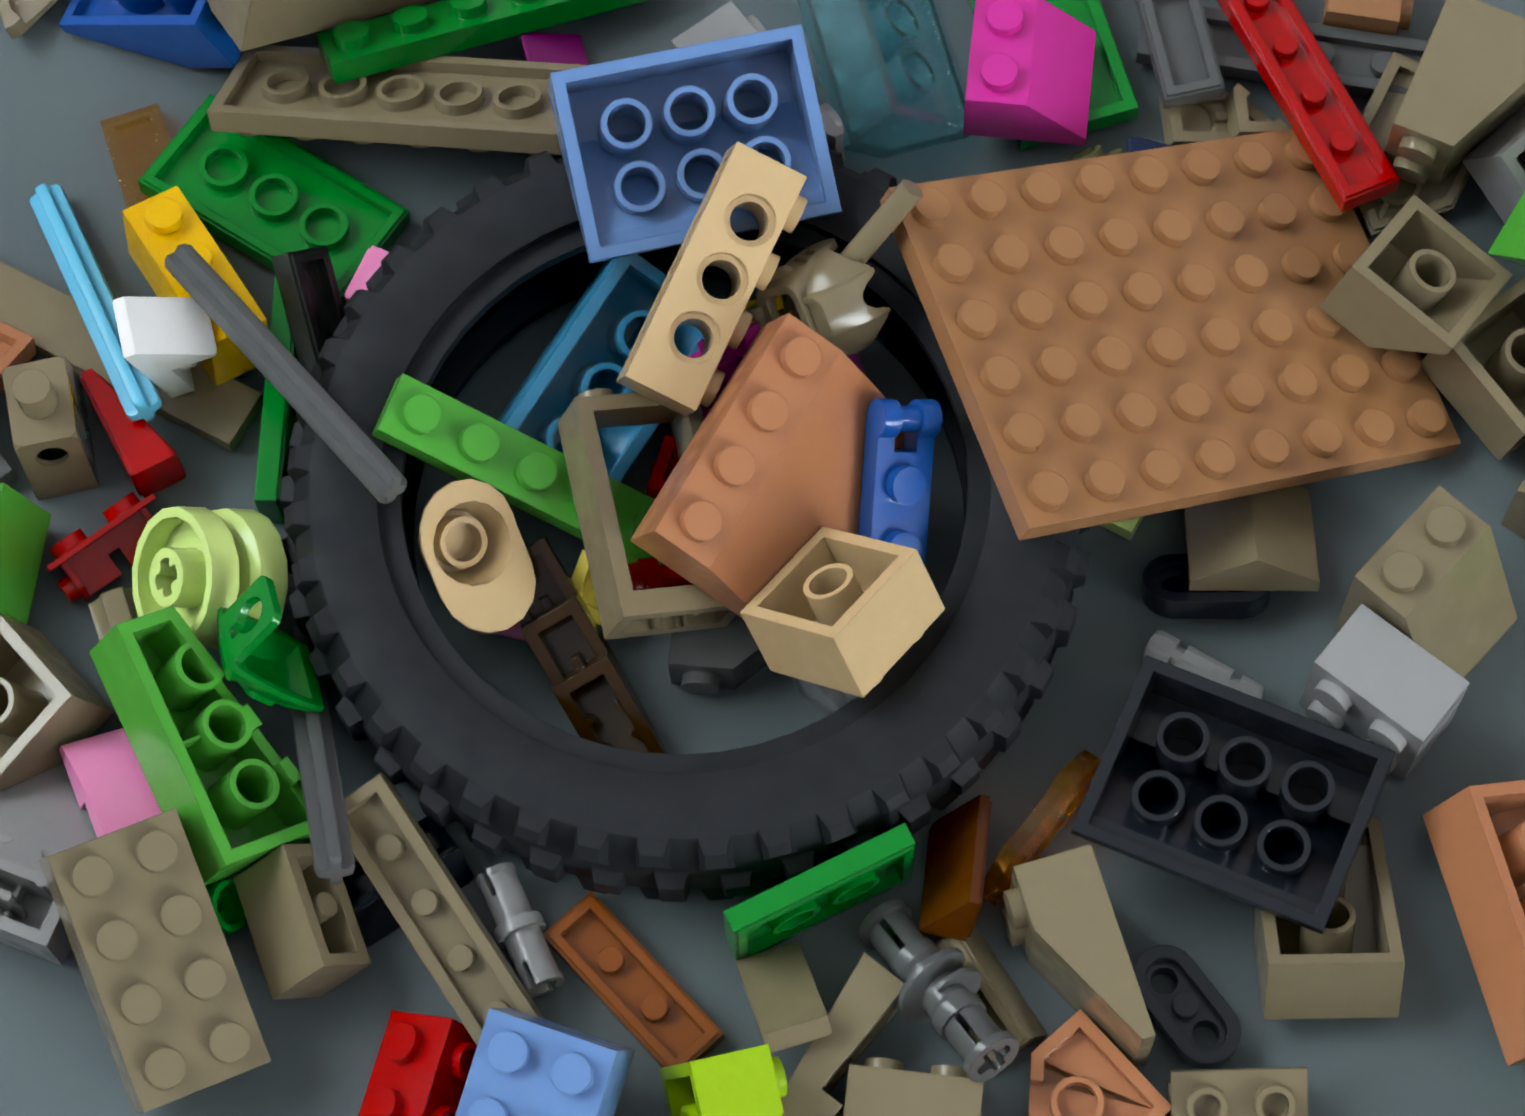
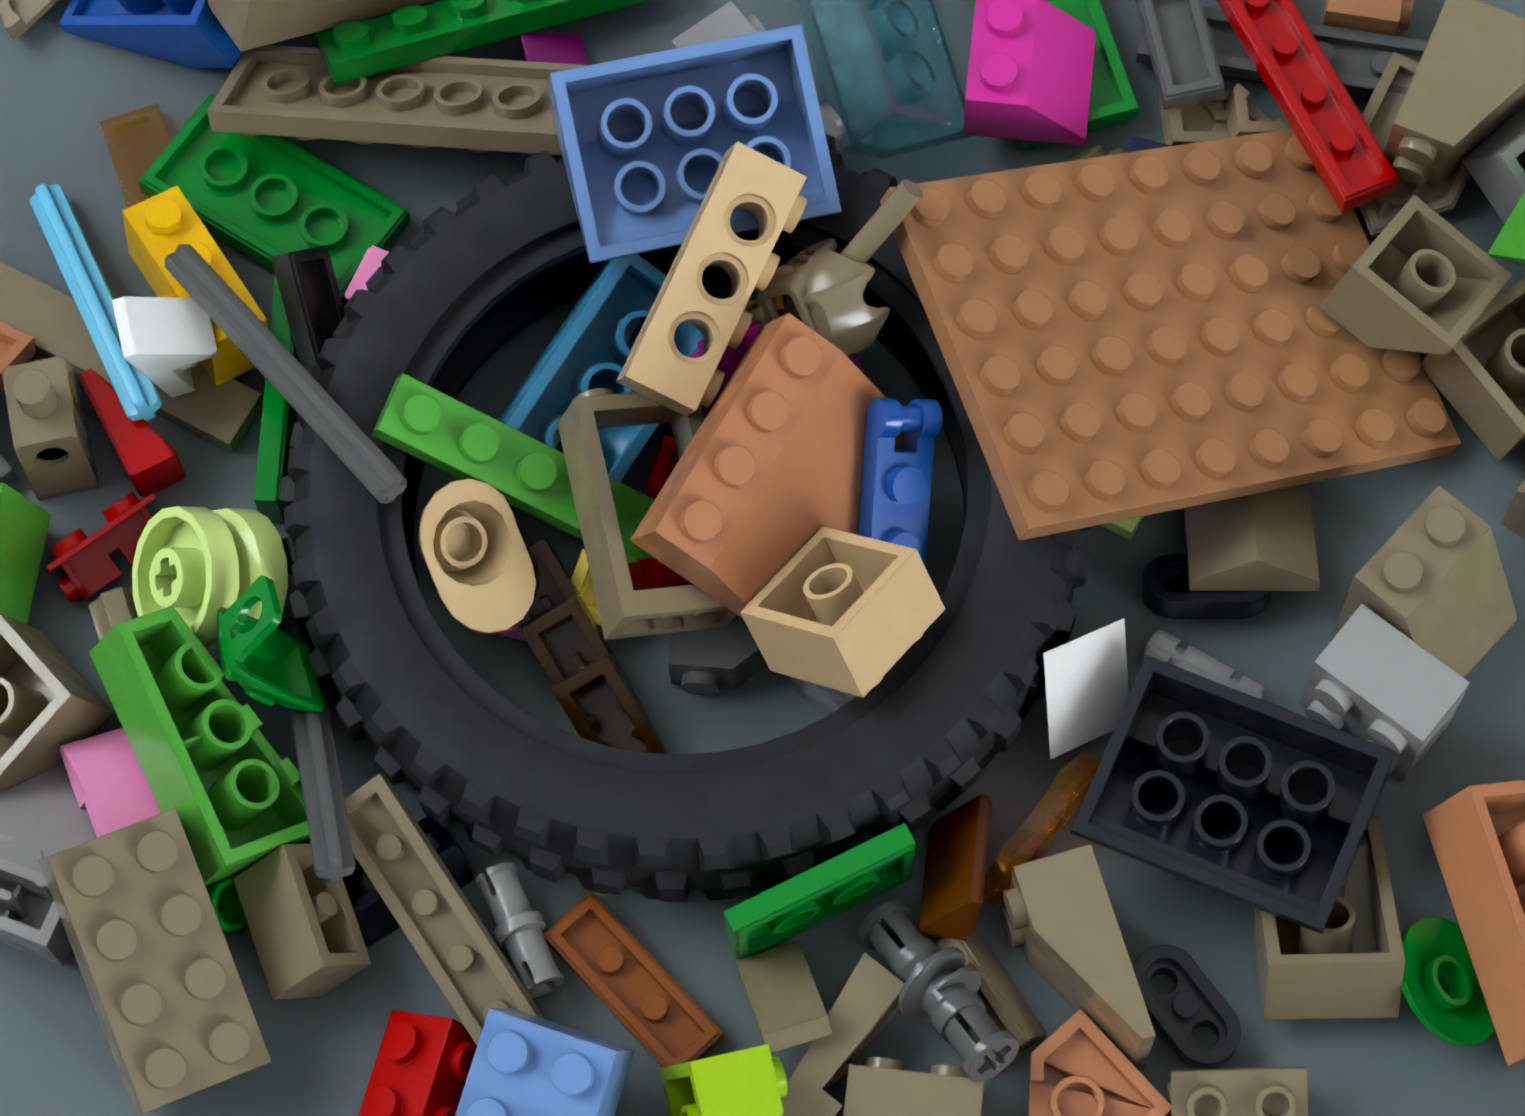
(1085, 687): none -> white sticker
(1443, 983): none -> green dish

